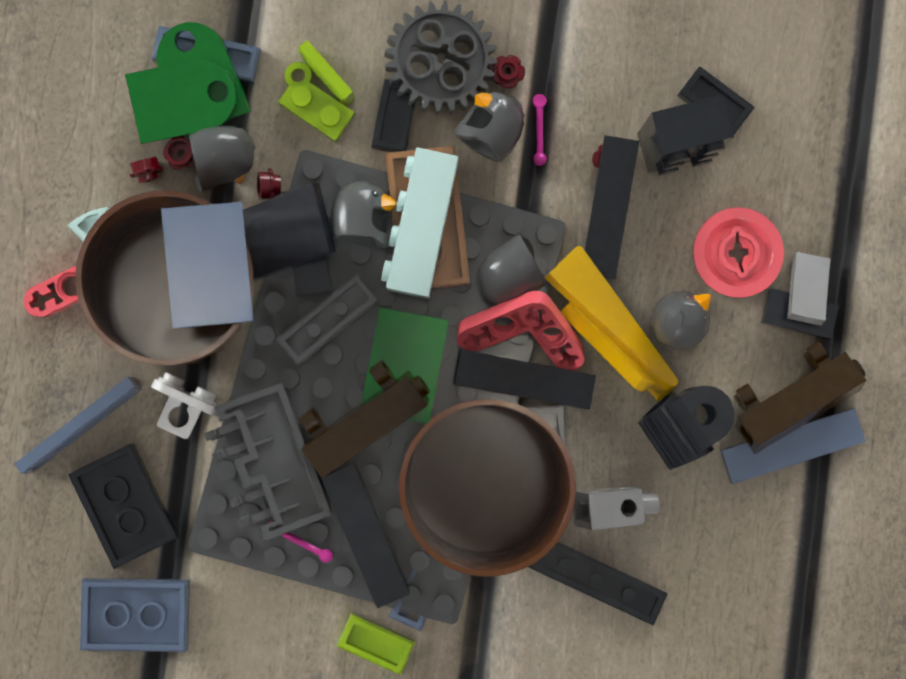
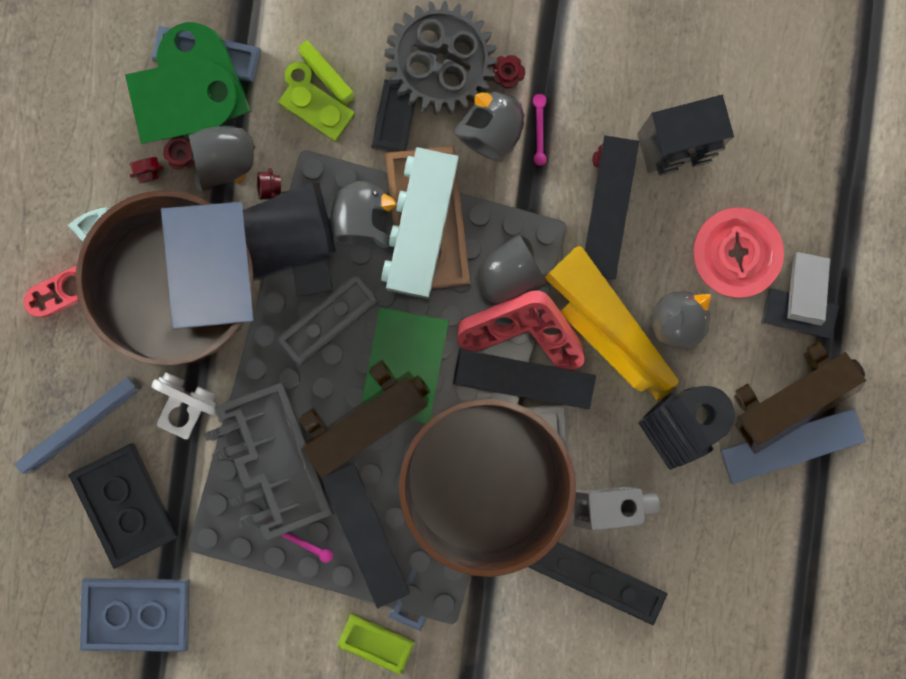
(704, 85): black tile -> none

